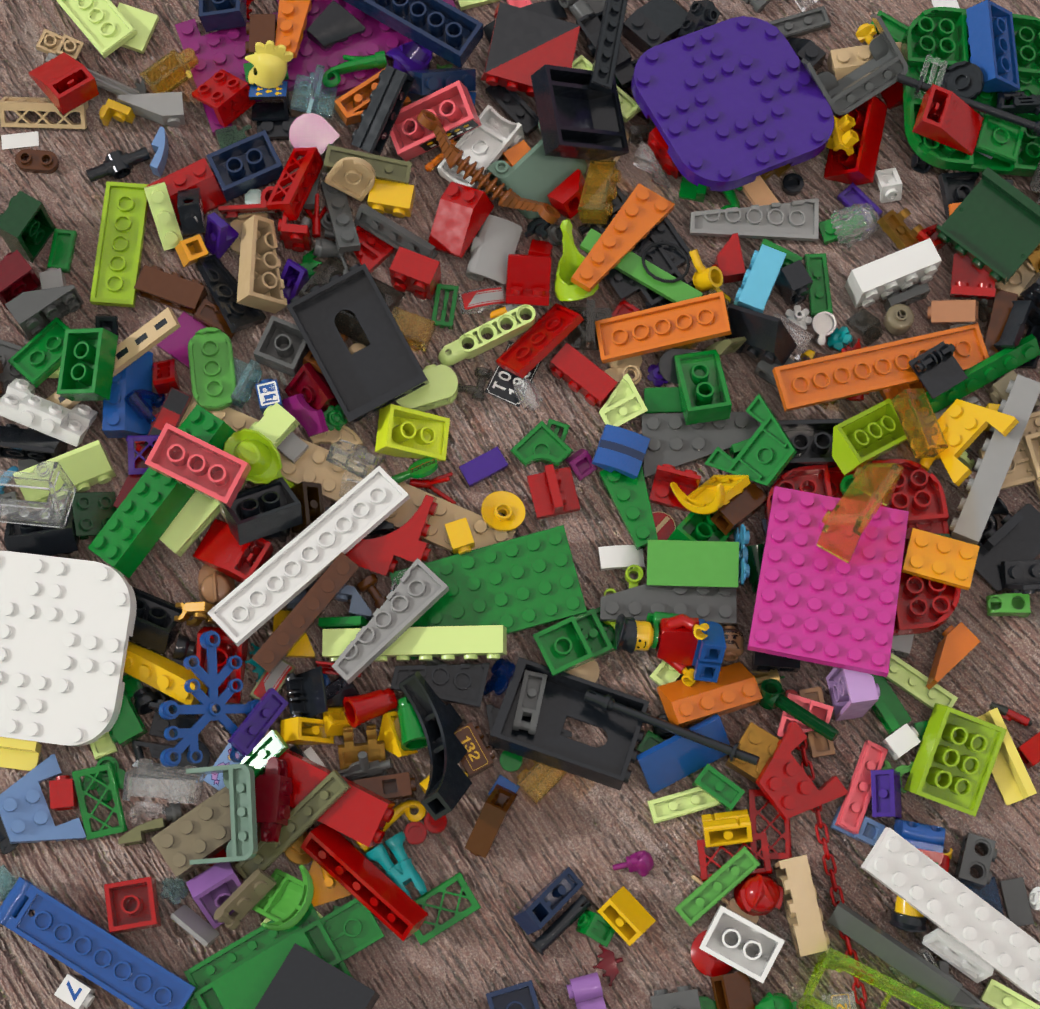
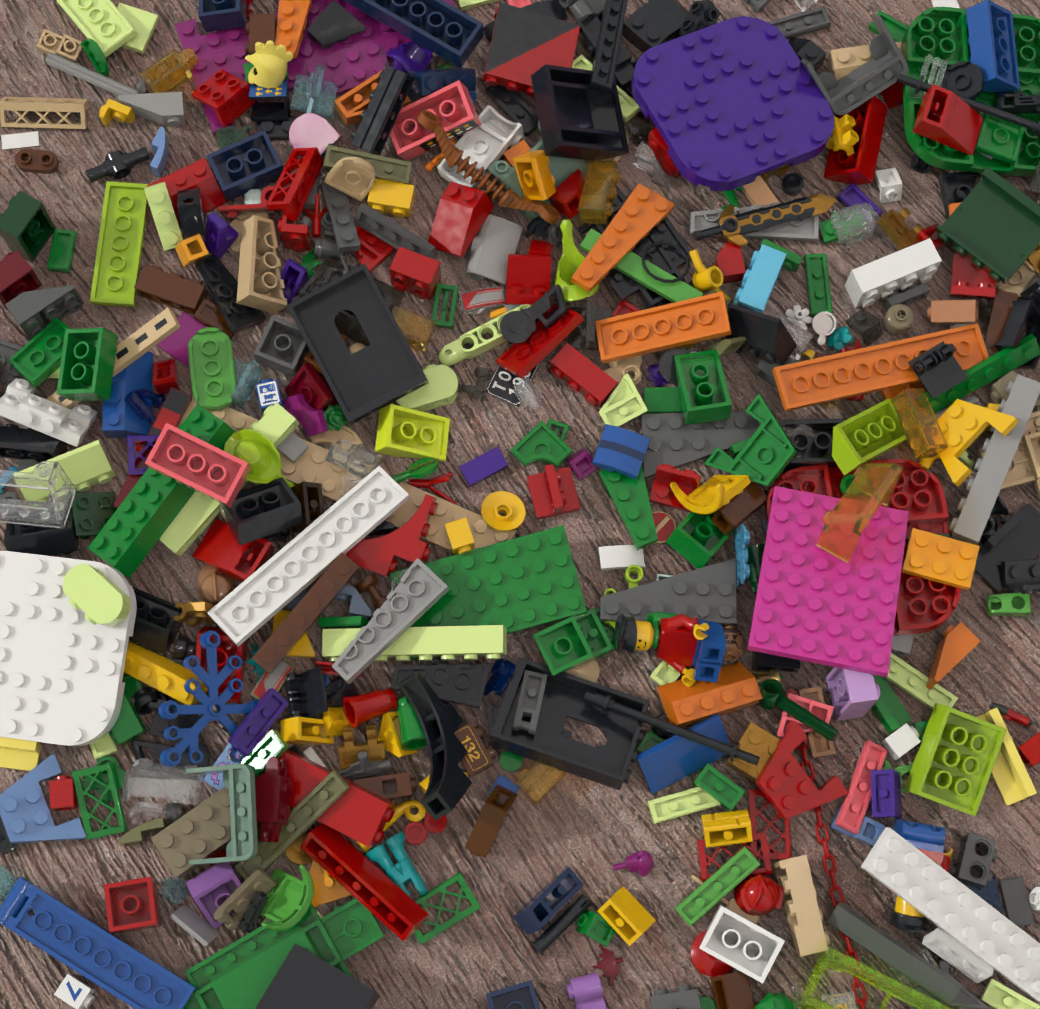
(52, 278): light grey brick -> none
(65, 82): red slope -> none
(96, 56): none -> green tile
(96, 595): none -> yellowish green brick
(109, 322): black slope -> none
(253, 912): none -> black axle
(353, 64): green plant -> none
(518, 325): none -> black piece
(535, 175): none -> light orange slope
(692, 192): green panel -> none
(692, 563): bright green tile -> none
(734, 226): none -> sword
(794, 283): black brick -> none
(866, 33): yellow plate -> none

